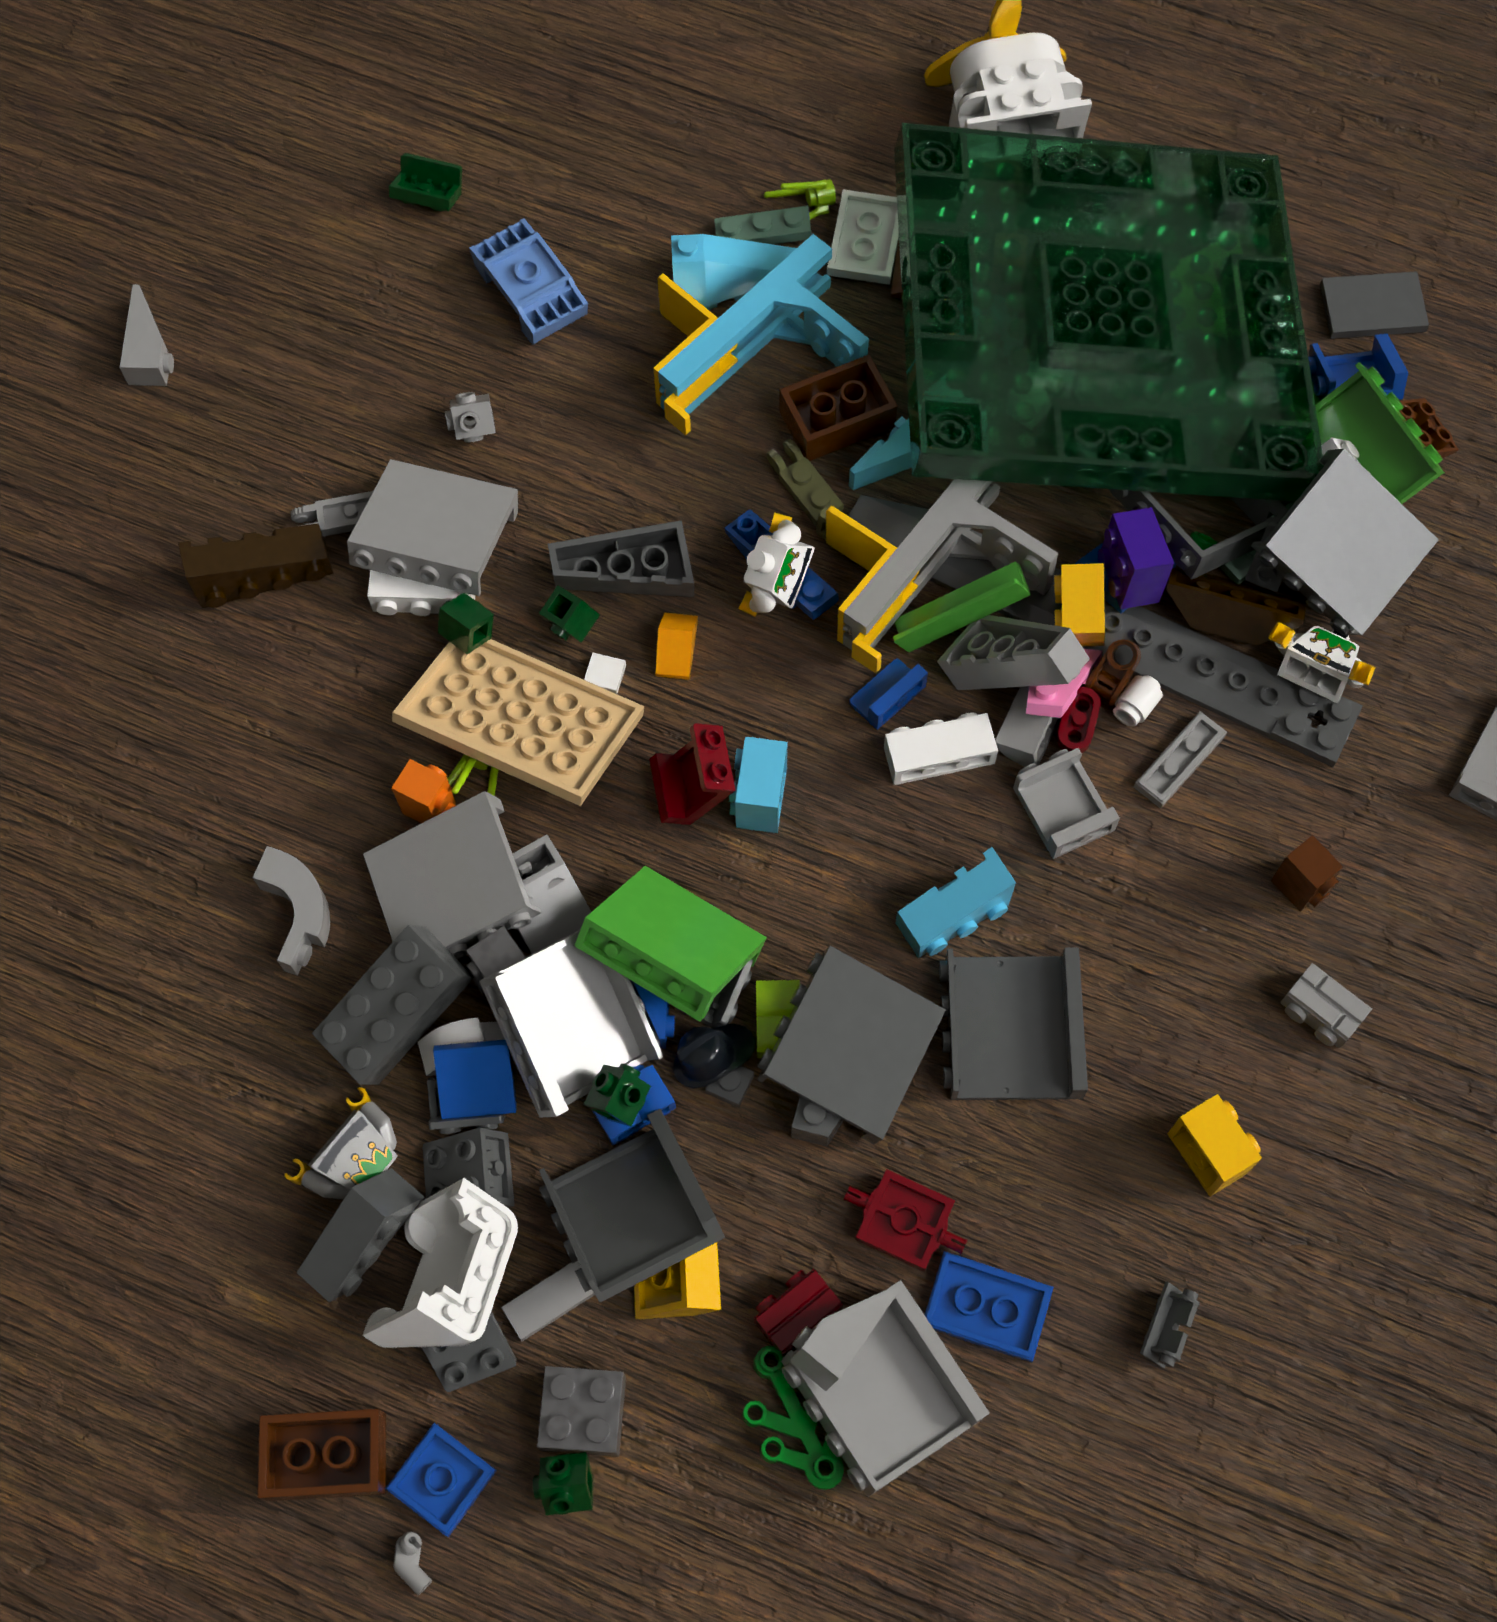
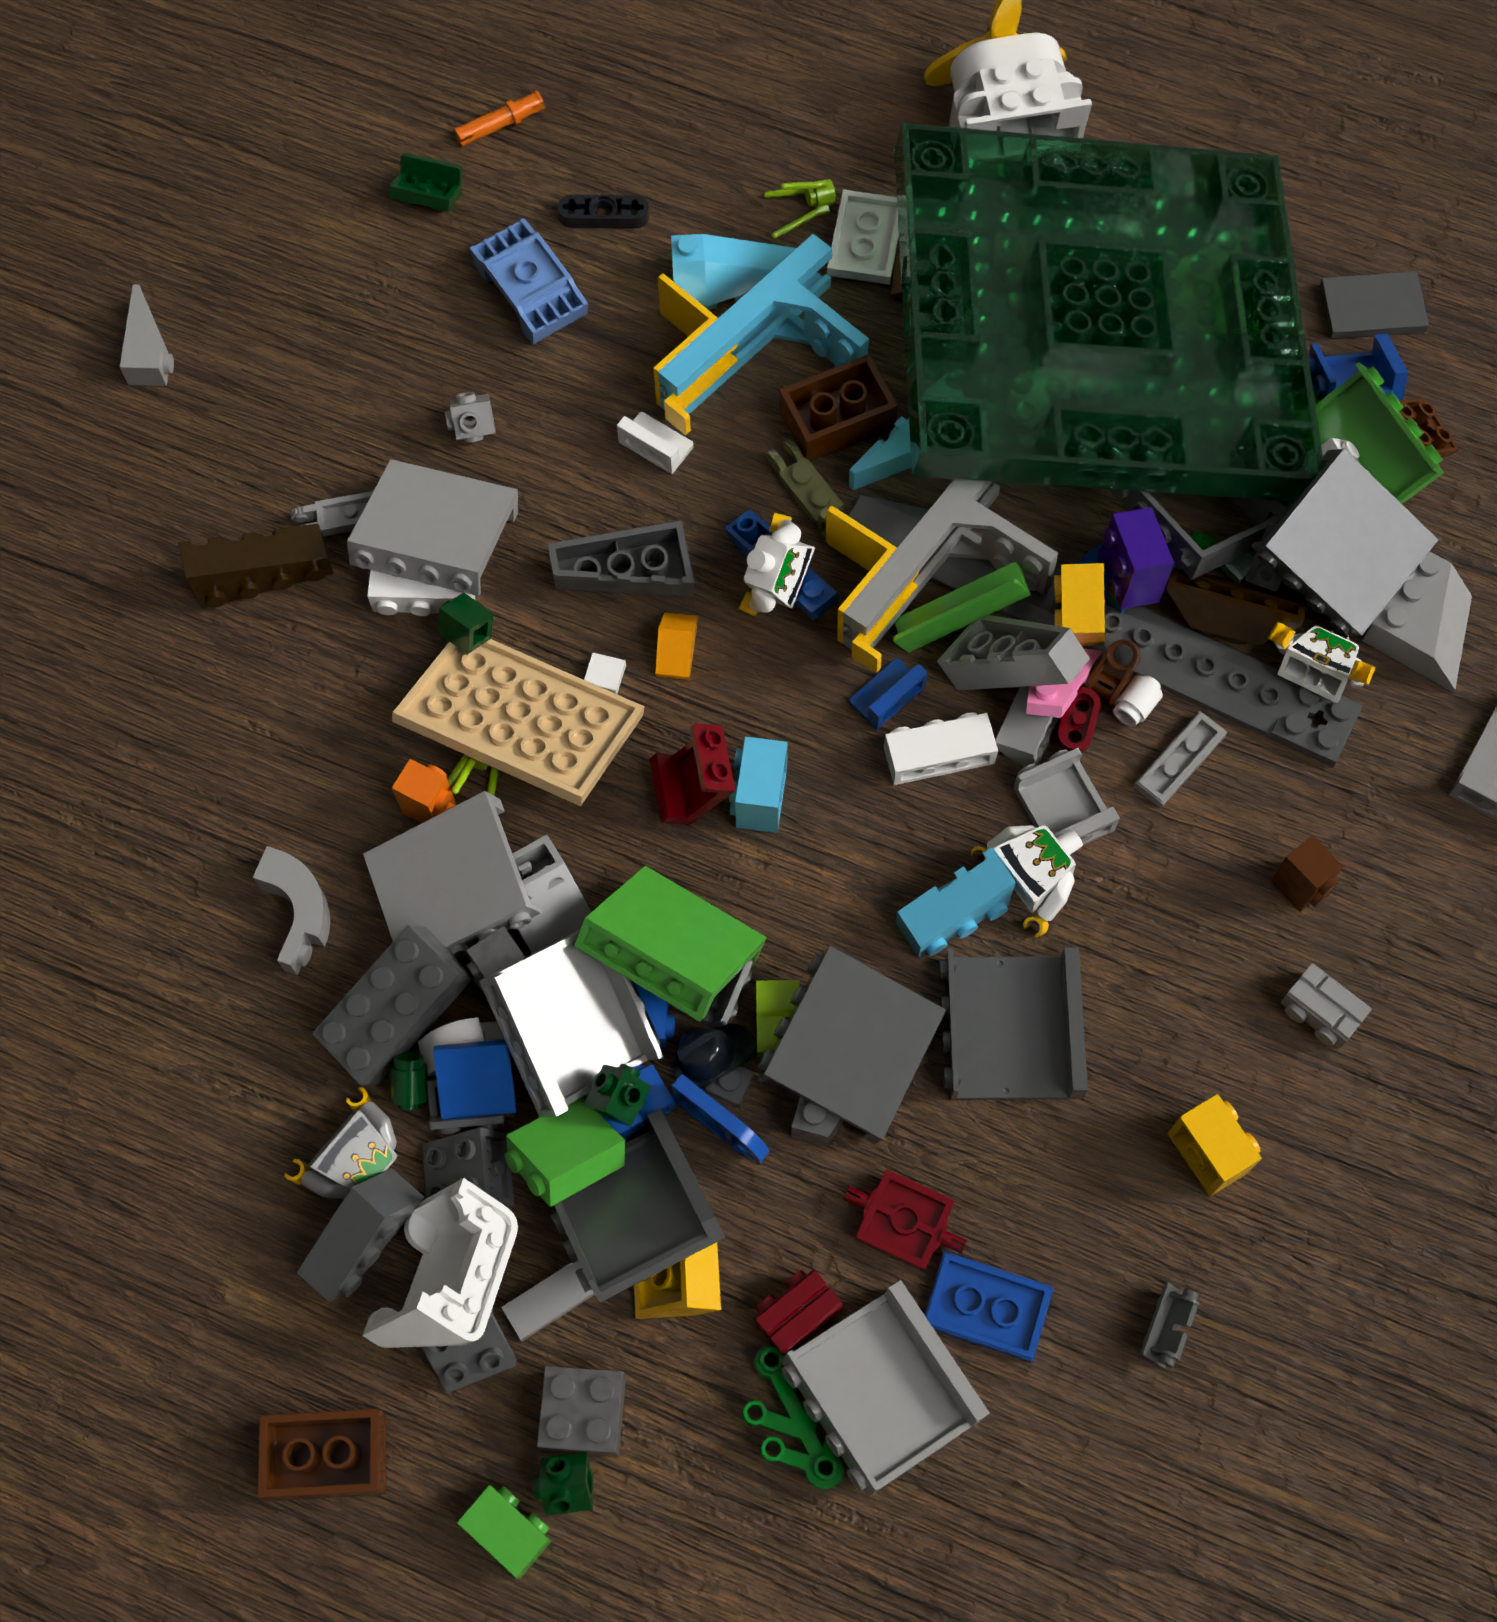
(407, 1562): light grey arm -> none
(408, 1081): none -> dark green brick
(441, 1480): blue tile -> none
(491, 122): none -> orange pin
(505, 1530): none -> bright green brick
(565, 1152): none -> bright green brick
(568, 615): dark green brick -> none
(593, 202): none -> black beam
(654, 441): none -> white panel
(719, 1120): none -> blue tile
(767, 226): sand green plate -> none
(837, 1338): light grey slope -> none
(1039, 867): none -> white torso
(1426, 622): none -> light grey wedge

